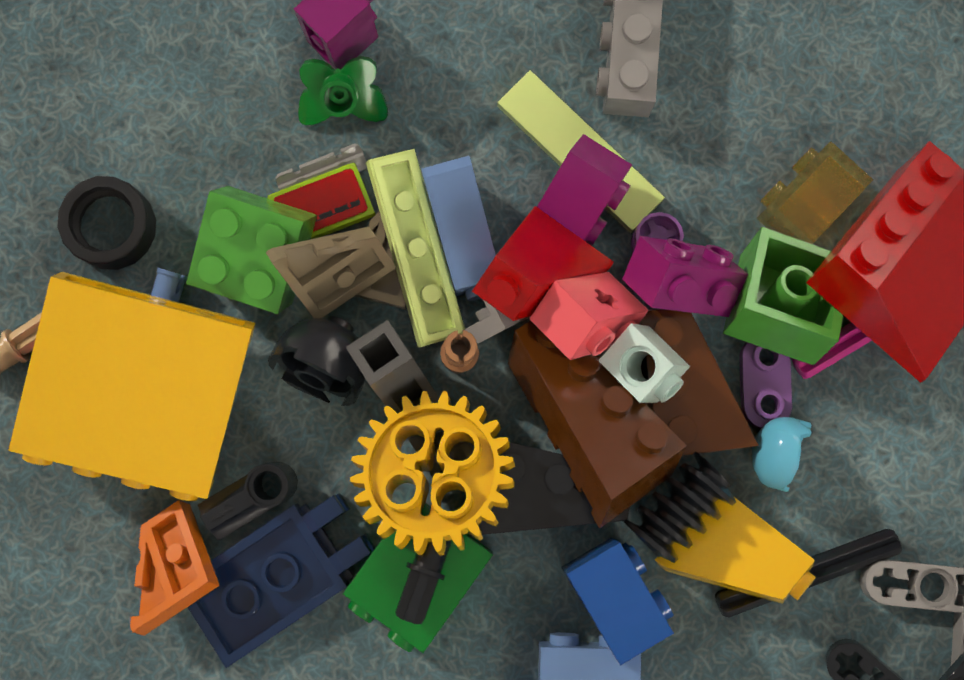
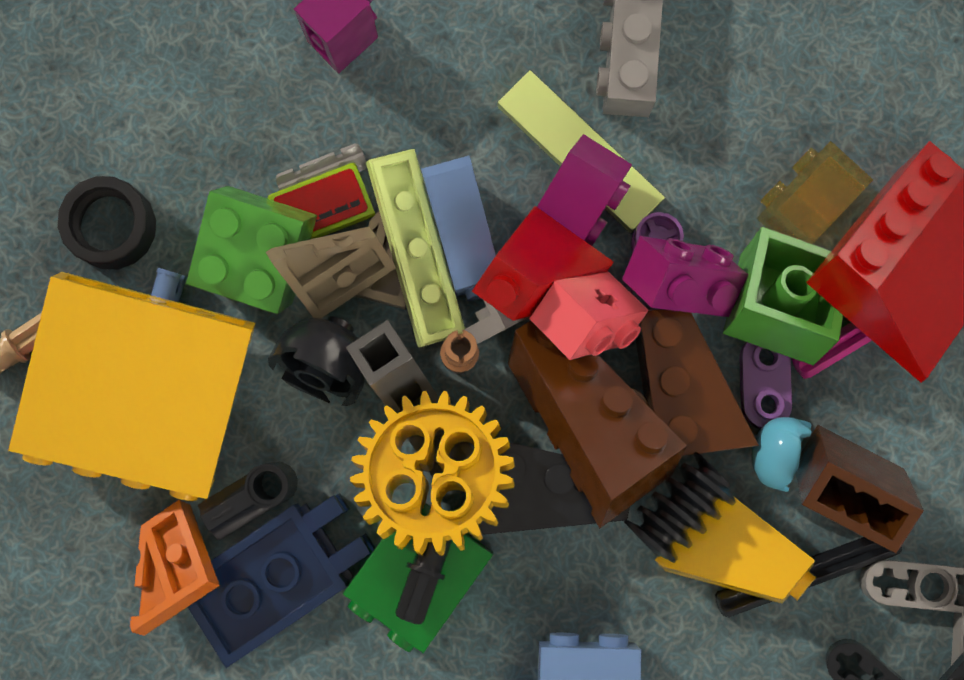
(340, 91): green animal -> none
(618, 599): blue brick -> none
(625, 361): light aqua brick -> none
(857, 489): none -> reddish brown brick

